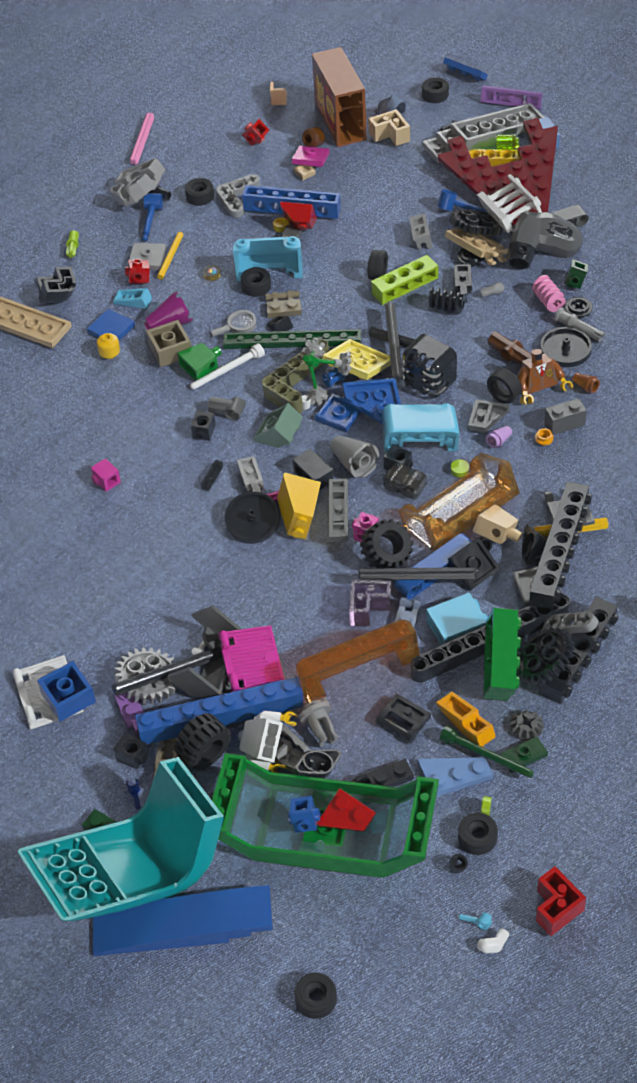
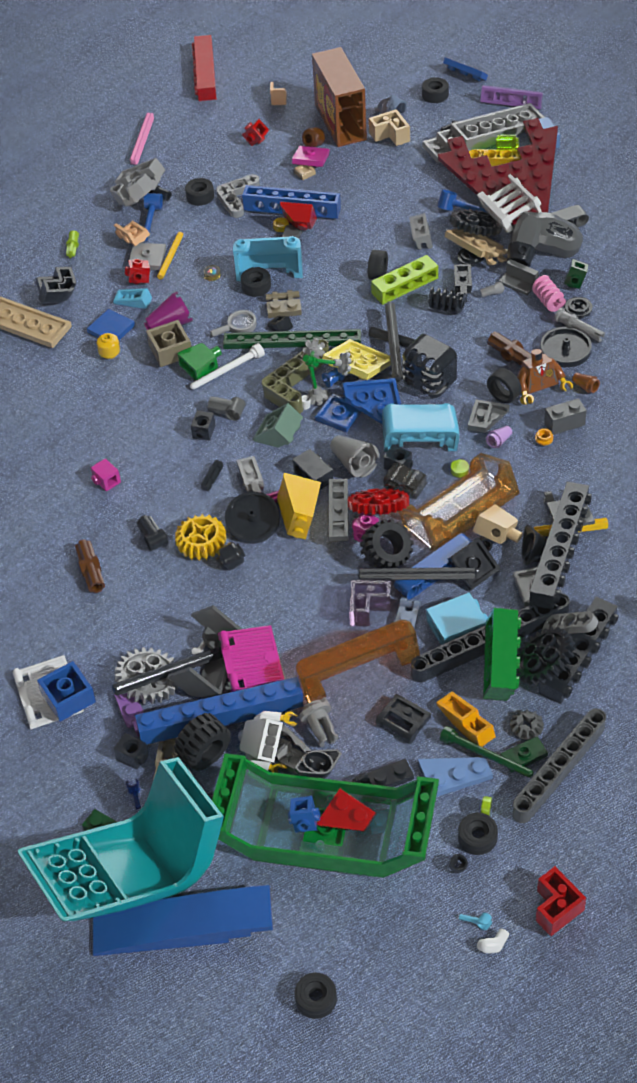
(90, 566): none -> reddish brown piece
(132, 233): none -> light nougat bracket
(152, 534): none -> black piece
(200, 537): none -> yellow gear
(204, 68): none -> brick
(230, 556): none -> black head
(378, 501): none -> red gear
(519, 277): none -> dark grey panel
(556, 773): none -> dark grey beam

